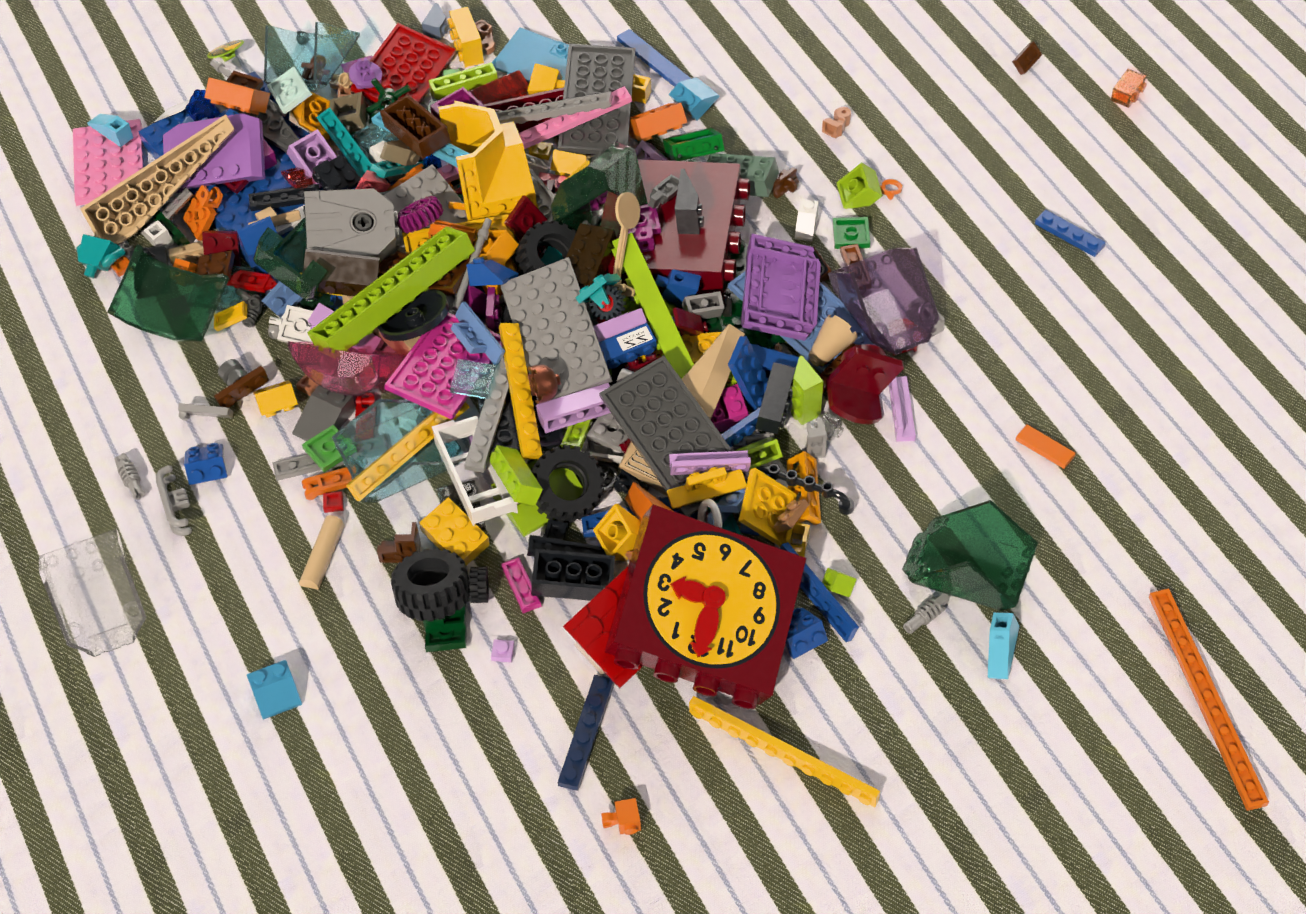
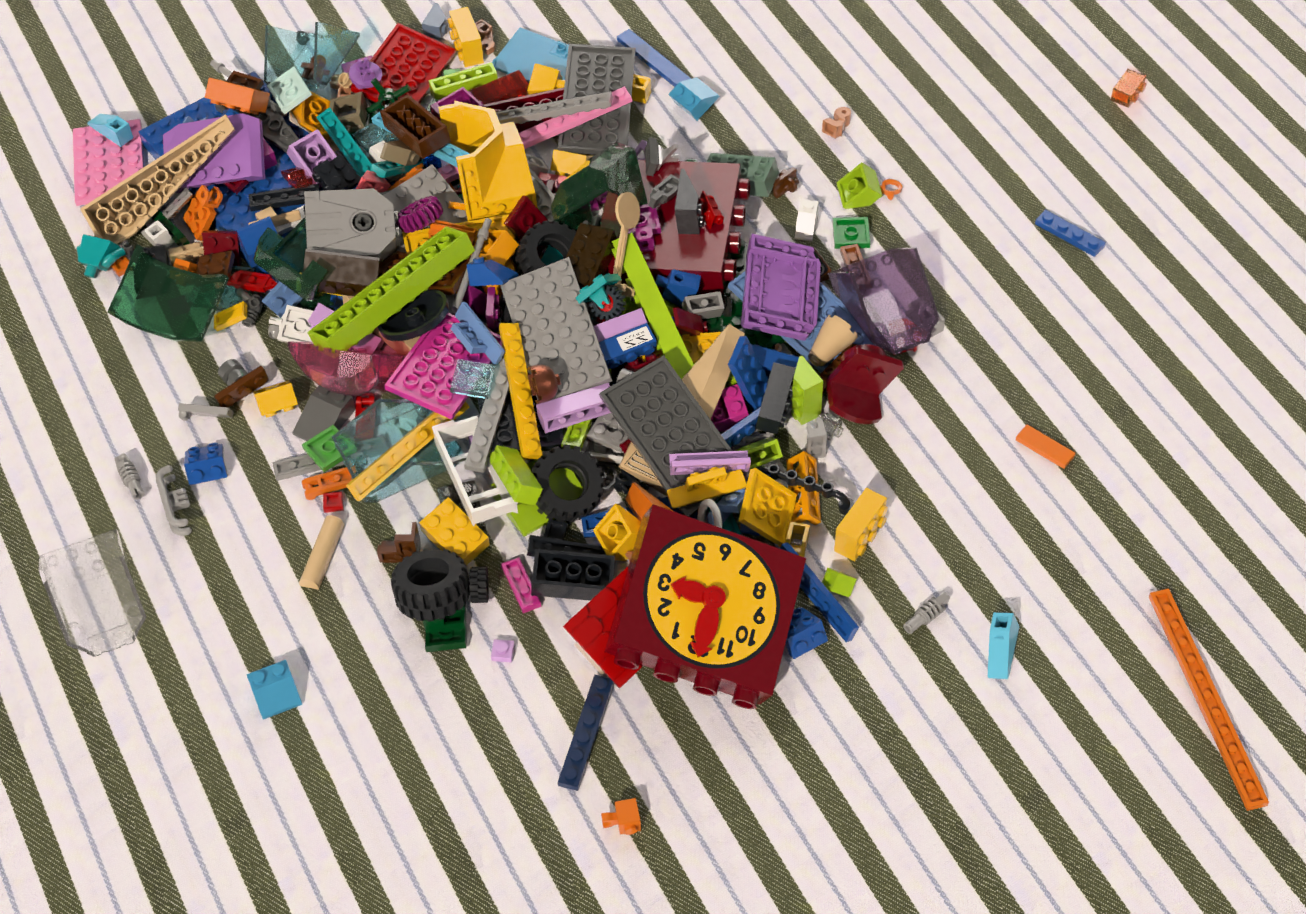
(173, 110): white sticker -> none
(200, 107): clear blue plate -> none
(224, 49): shield -> none
(306, 385): nougat tile -> none
(541, 150): yellow bracket -> none
(656, 156): none -> piece
(657, 121): orange brick -> none
(693, 144): green window -> none
(710, 210): none -> red hinge
(790, 755): yellow plate -> none
(791, 515): medium nougat plate -> none
(860, 524): none -> yellow brick
(901, 409): lavender fence -> none
(973, 556): clear green windscreen -> none
(1027, 58): reddish brown plate -> none

